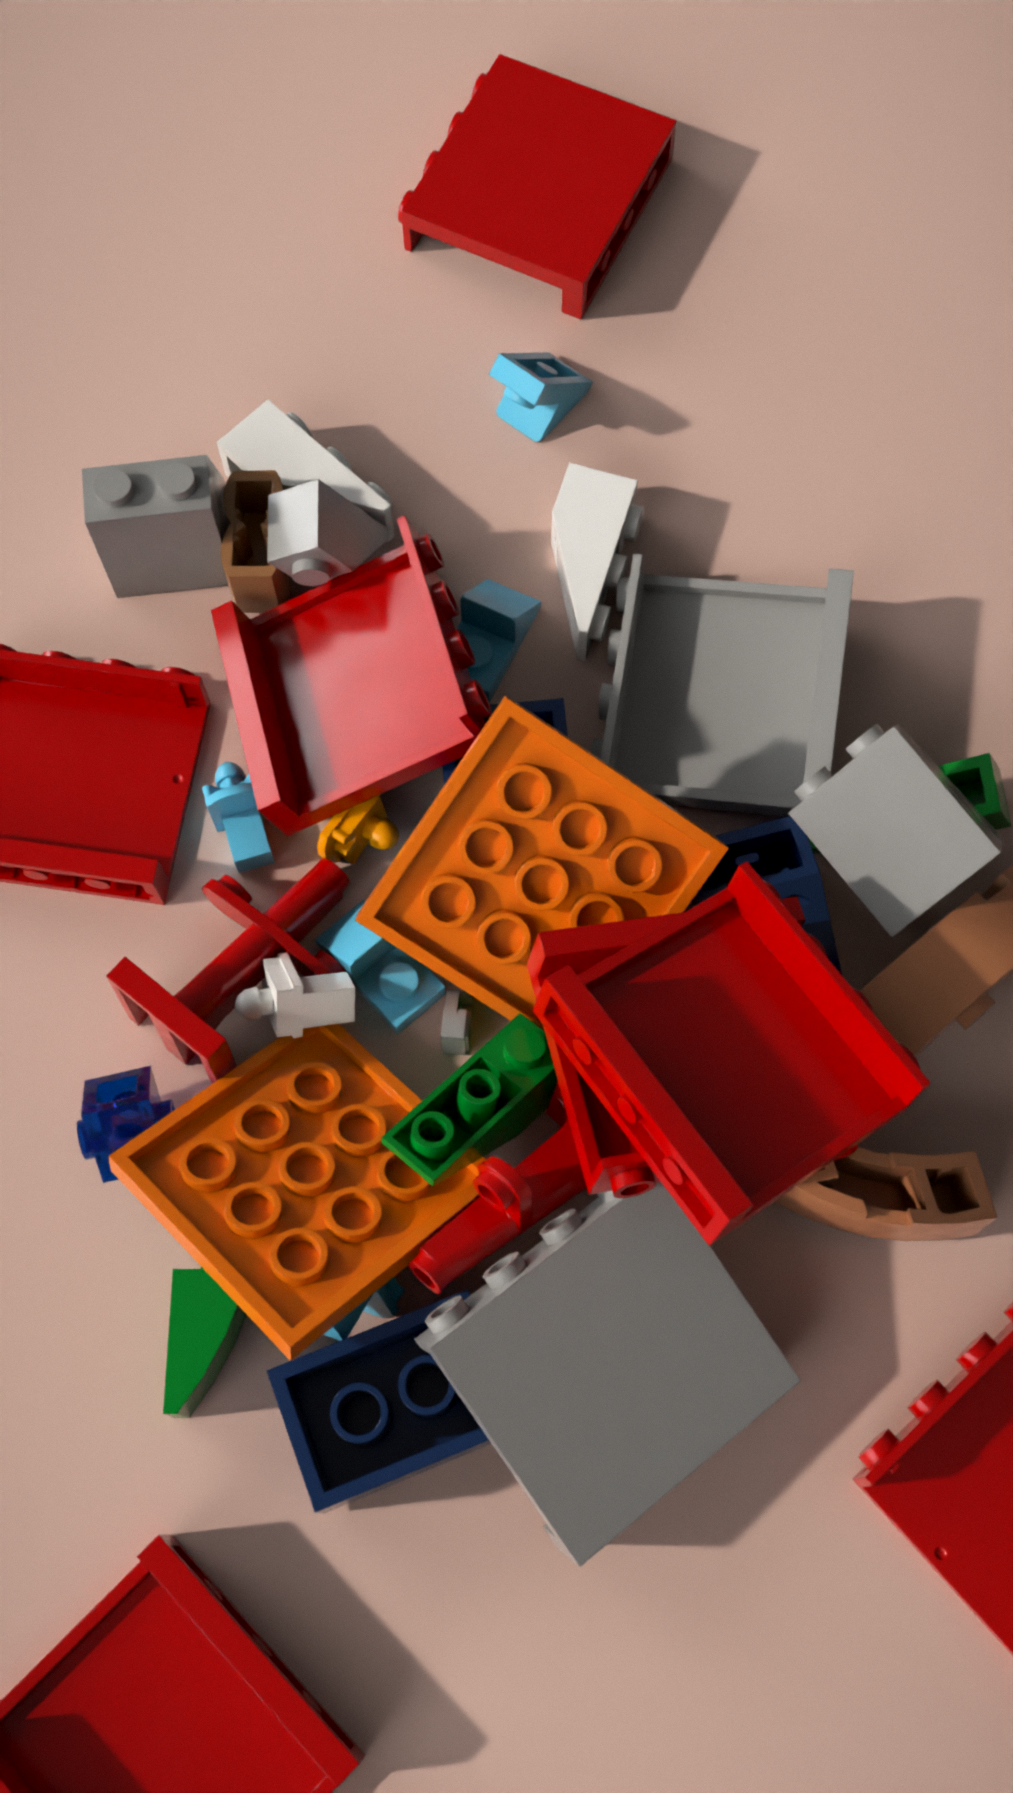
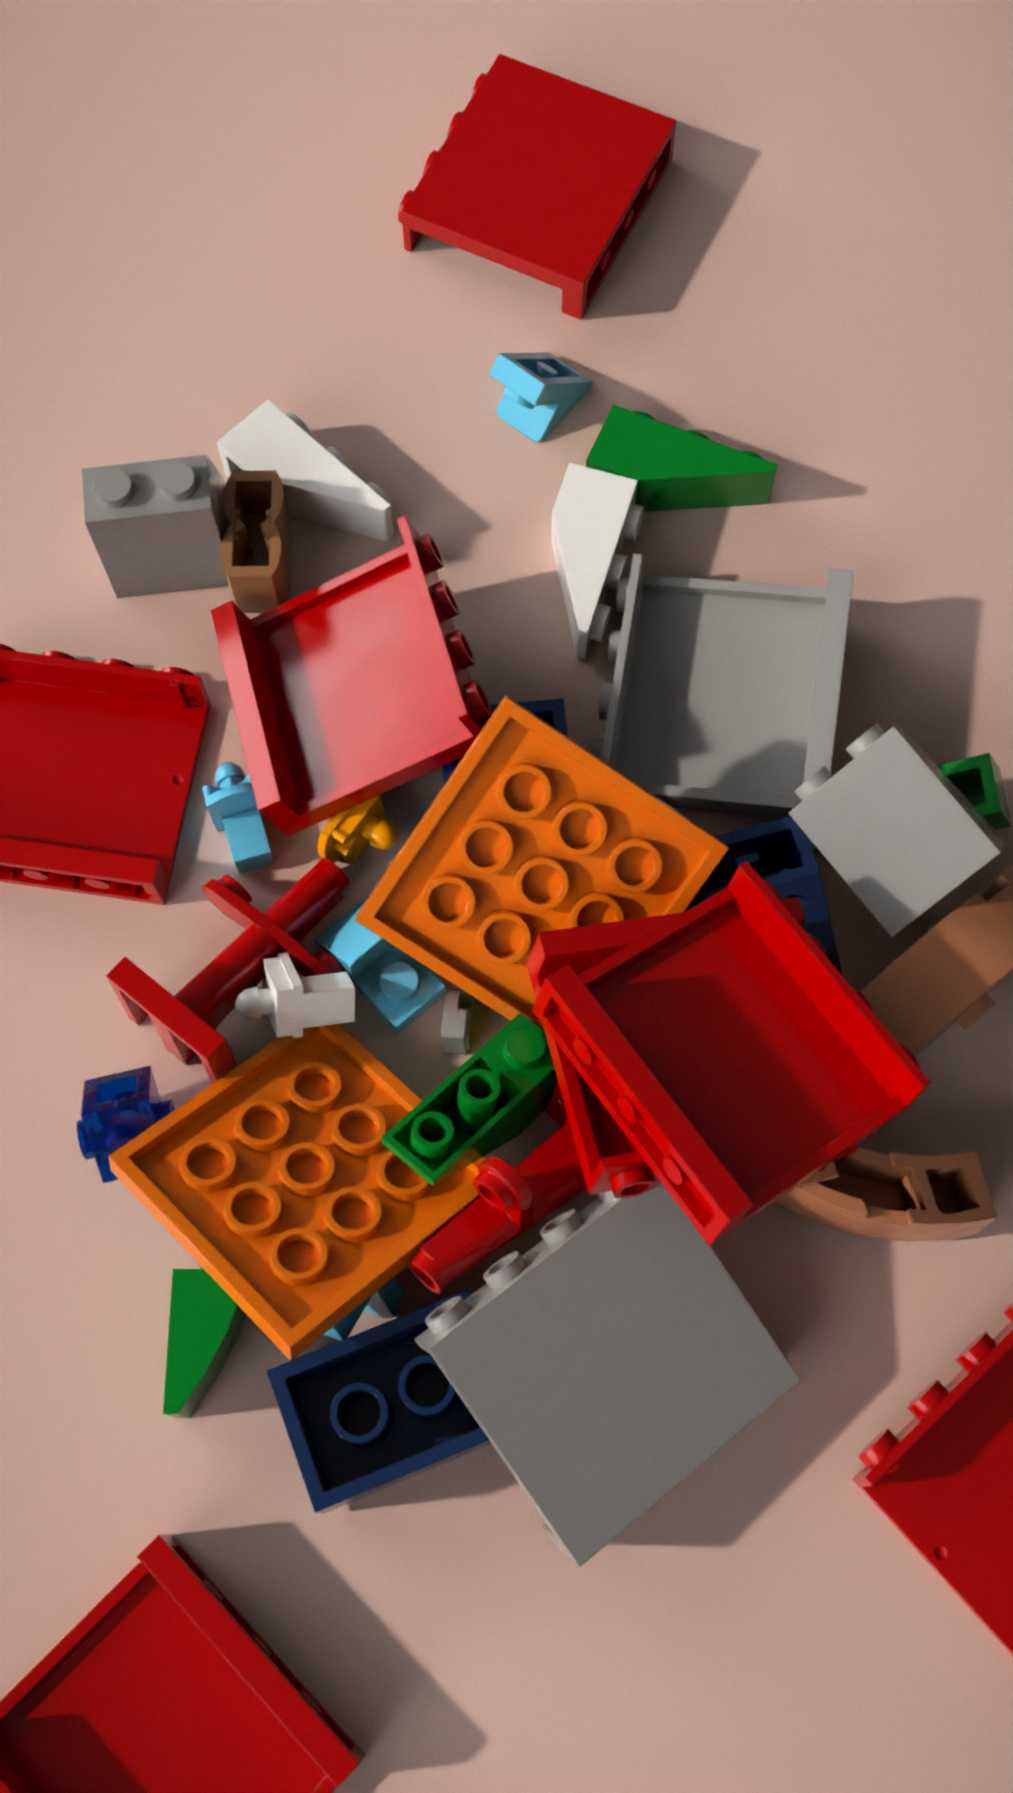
(319, 533): light grey slope -> none
(495, 626): medium azure slope -> none
(678, 466): none -> green slope

